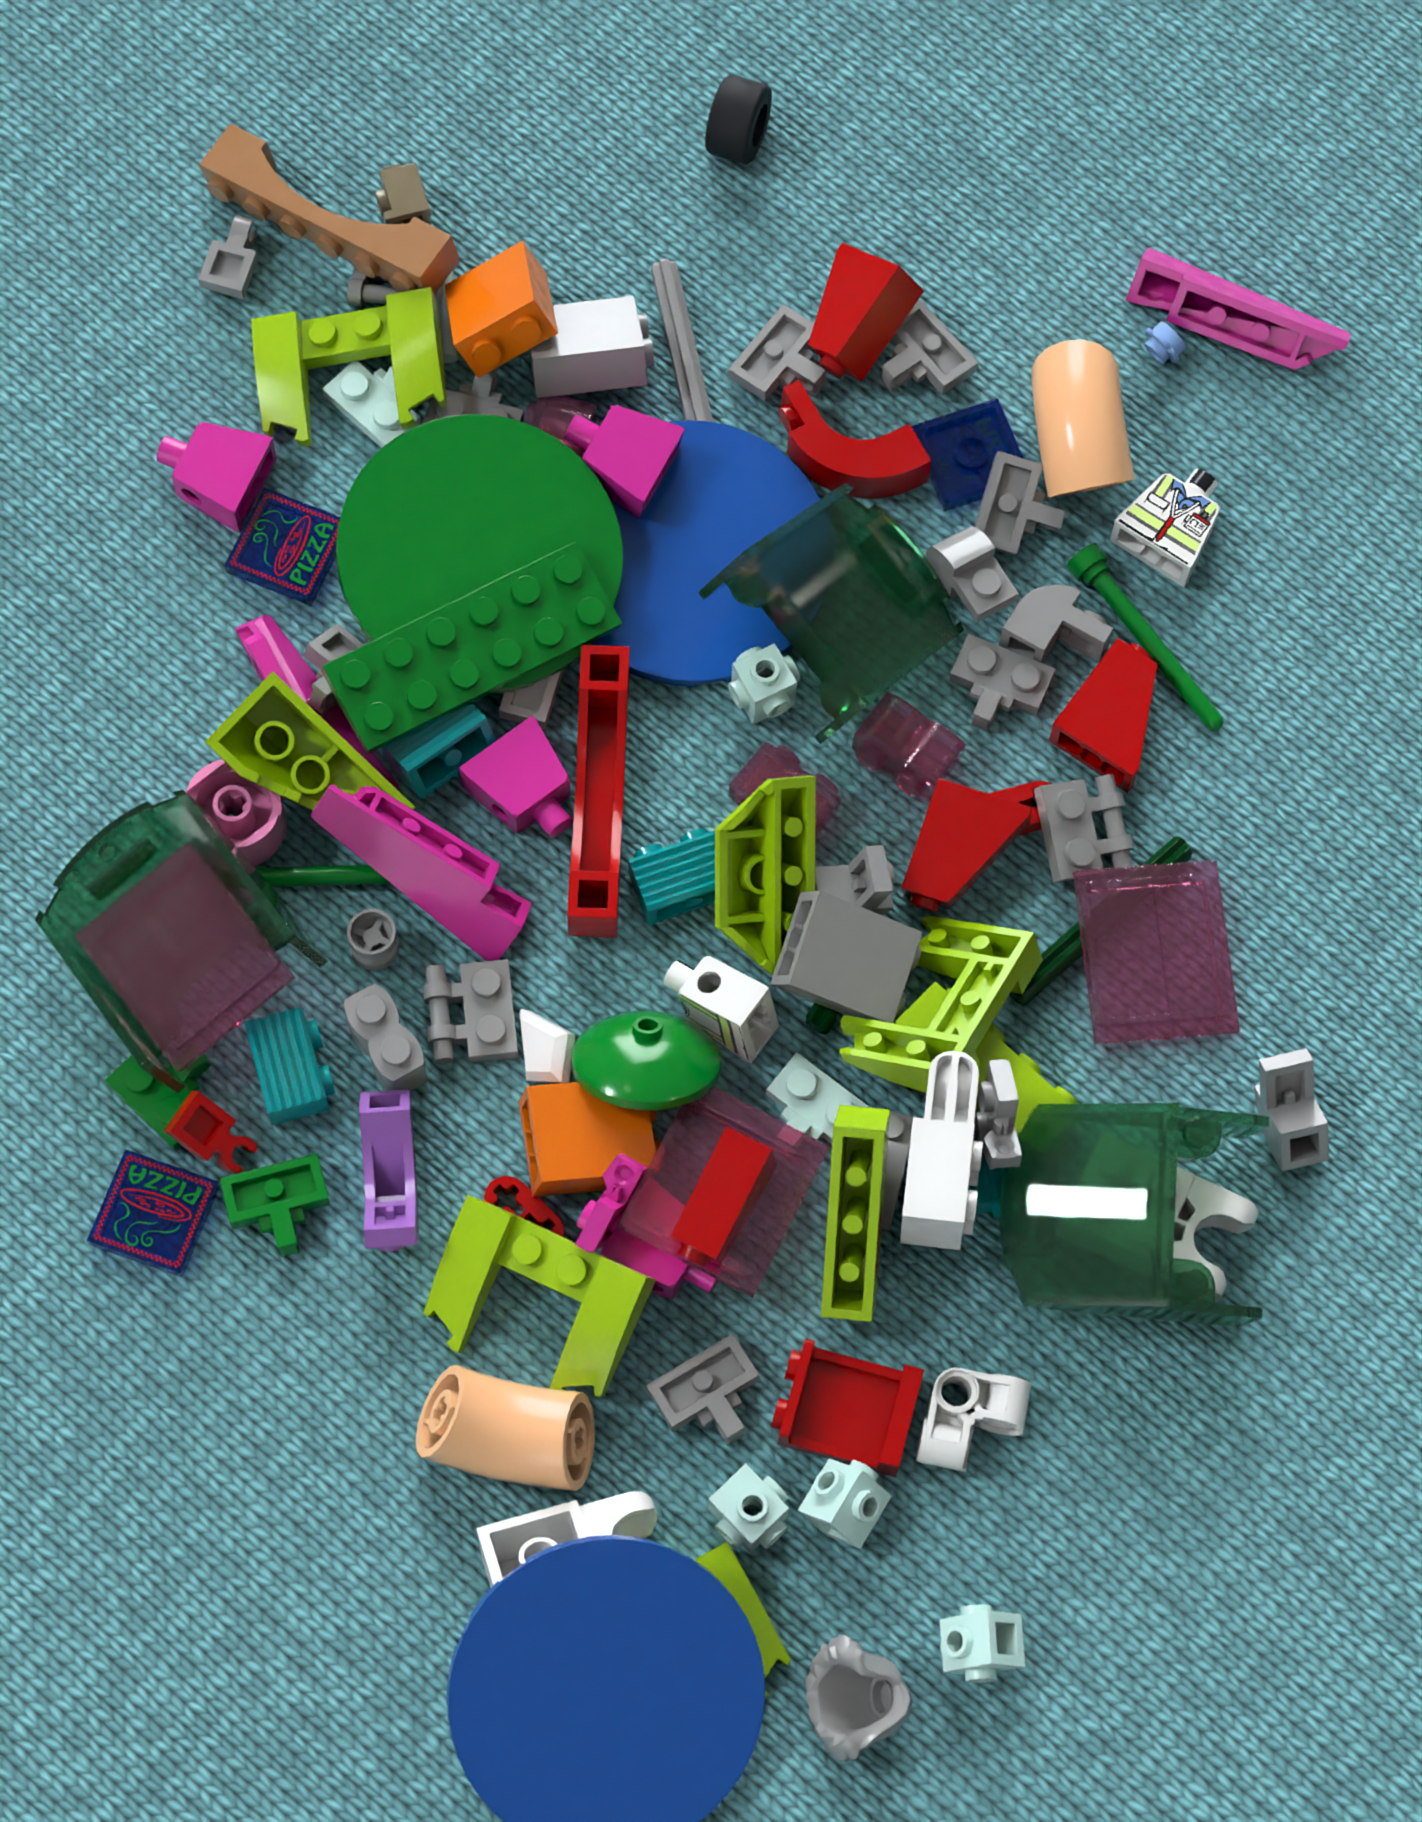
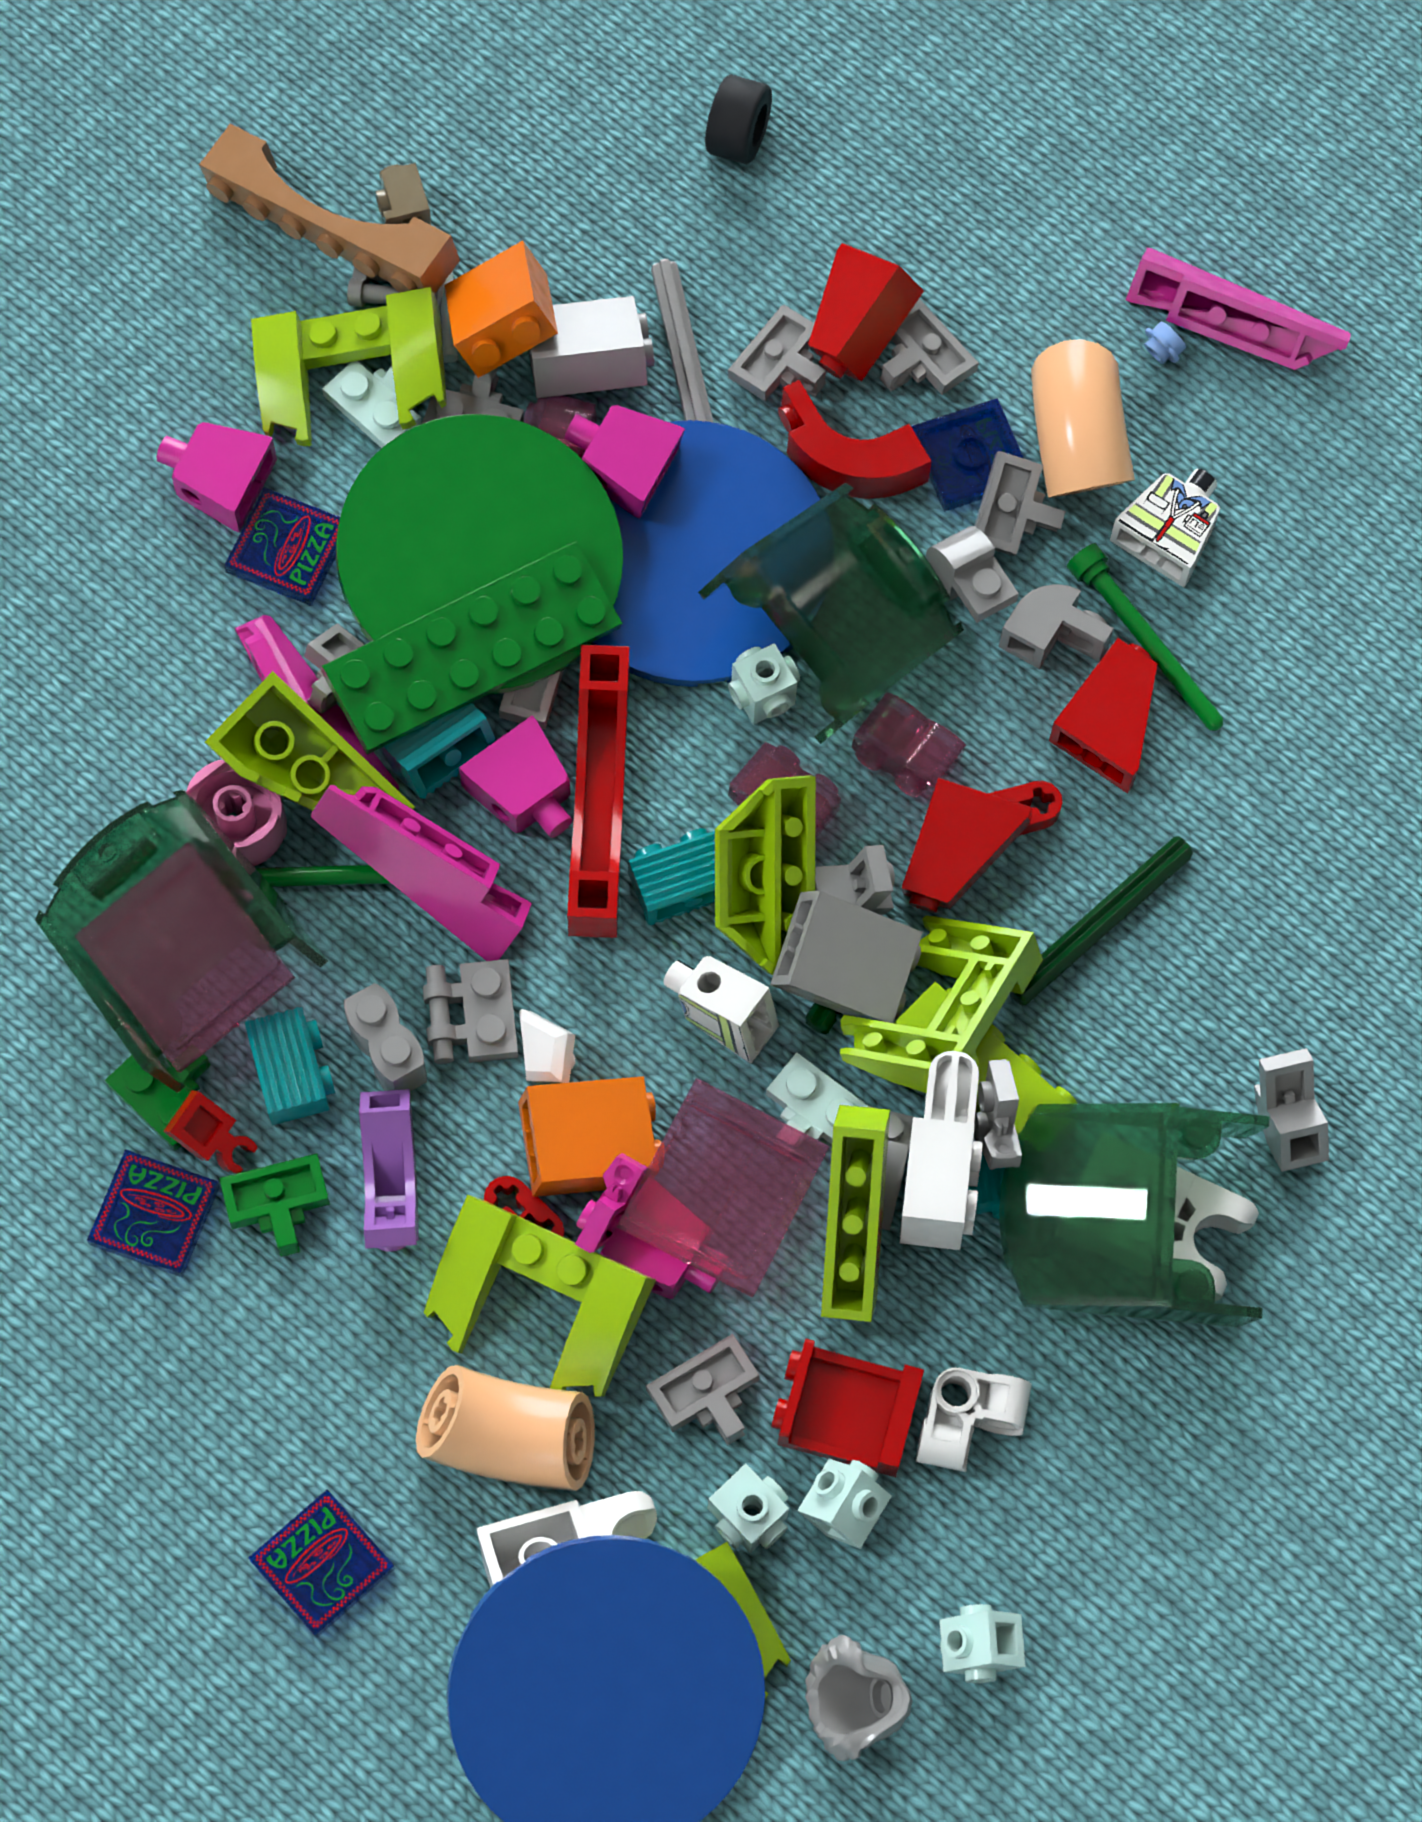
(231, 264): light grey plate -> none
(321, 1563): none -> clear blue tile
(373, 929): light grey wheel -> none
(646, 1060): green dish -> none
(723, 1198): red slope -> none
(999, 679): light grey hinge -> none
(1070, 829): light grey plate -> none
(1155, 952): clear pink piece -> none

